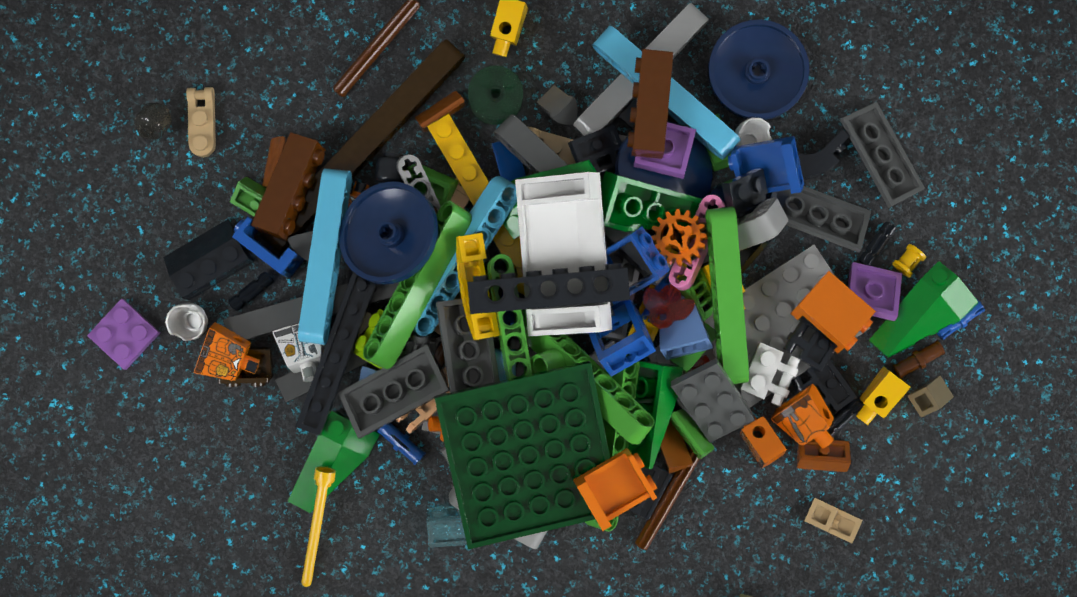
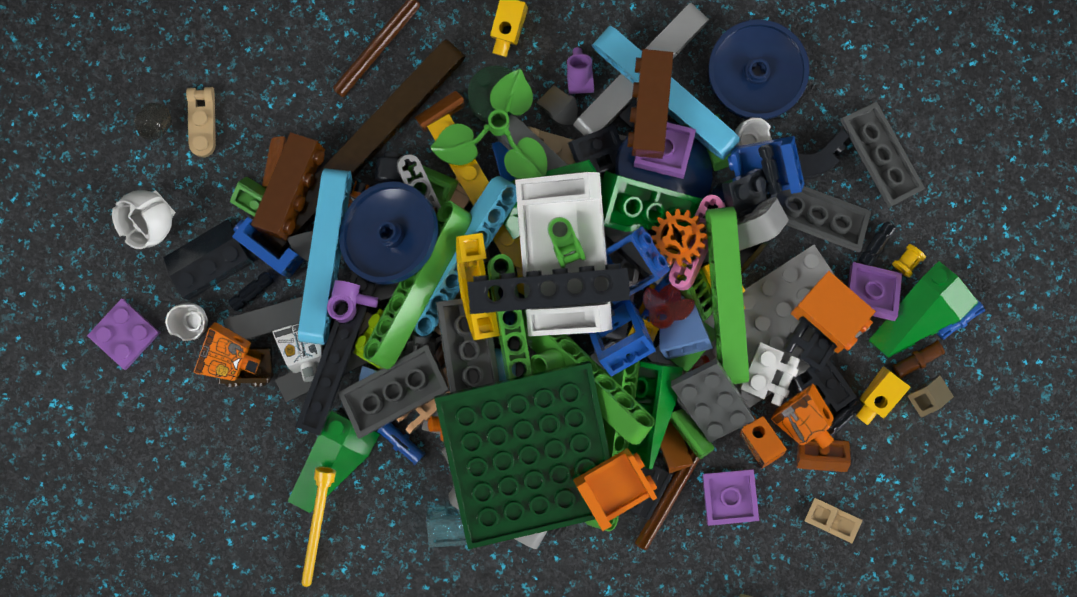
(142, 218): none -> white piece
(348, 293): none -> medium lavender piece
(509, 95): none -> bright green plant
(565, 244): none -> bright green piece
(579, 73): none -> medium lavender piece
(730, 497): none -> medium lavender plate
(770, 169): none -> black axle

